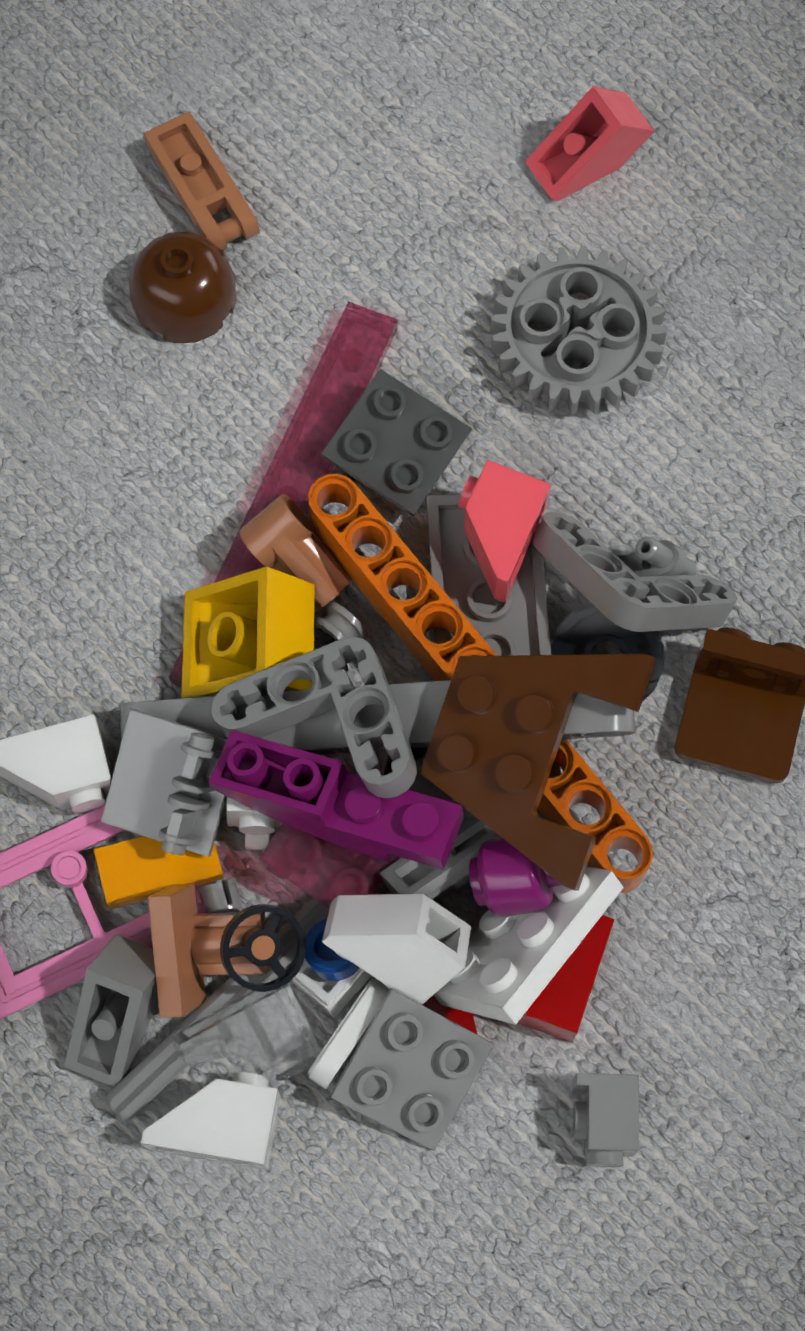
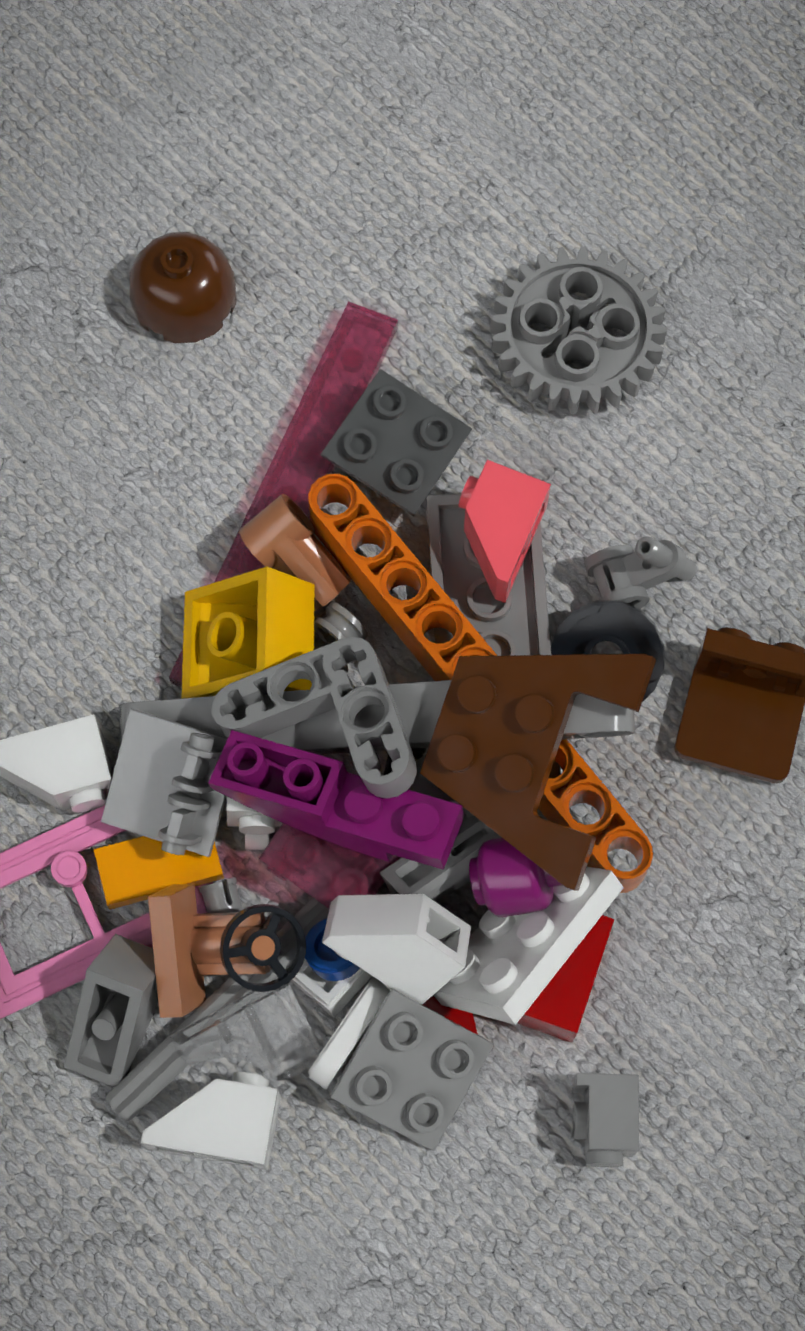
(200, 180): nougat plate -> none
(589, 142): coral slope -> none
(620, 594): light grey beam -> none

